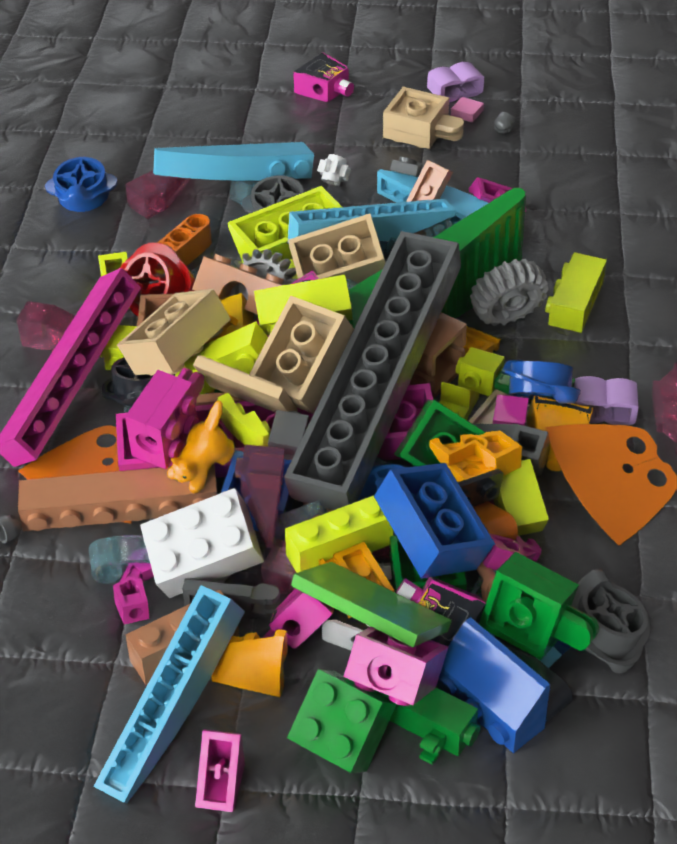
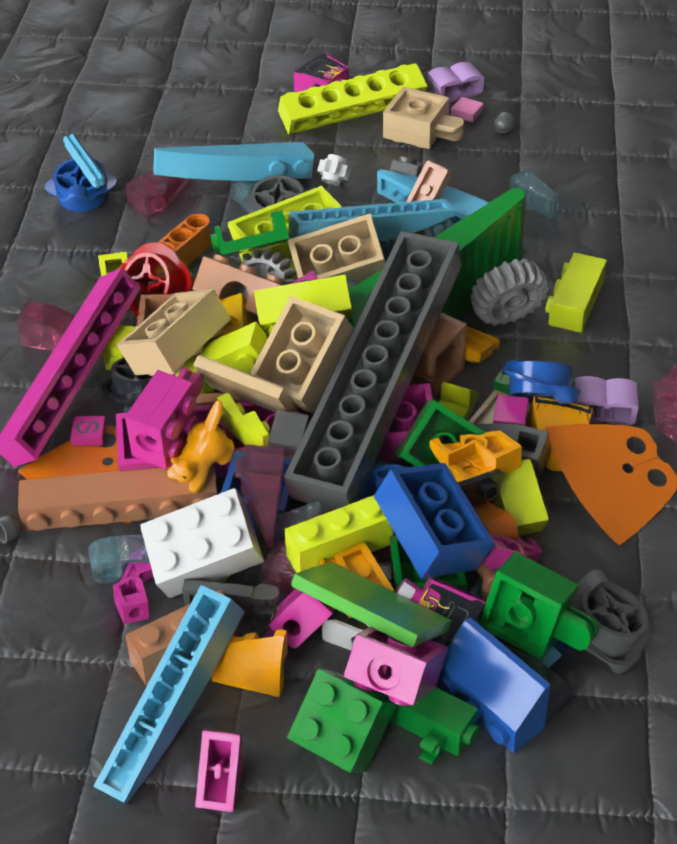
(84, 161): none -> medium azure axle
(88, 430): none -> dark pink tile
(276, 236): none -> green panel
(347, 98): none -> neon yellow brick
(479, 370): neon yellow brick -> none
(487, 190): dark pink slope -> none
(536, 193): none -> clear light blue slope

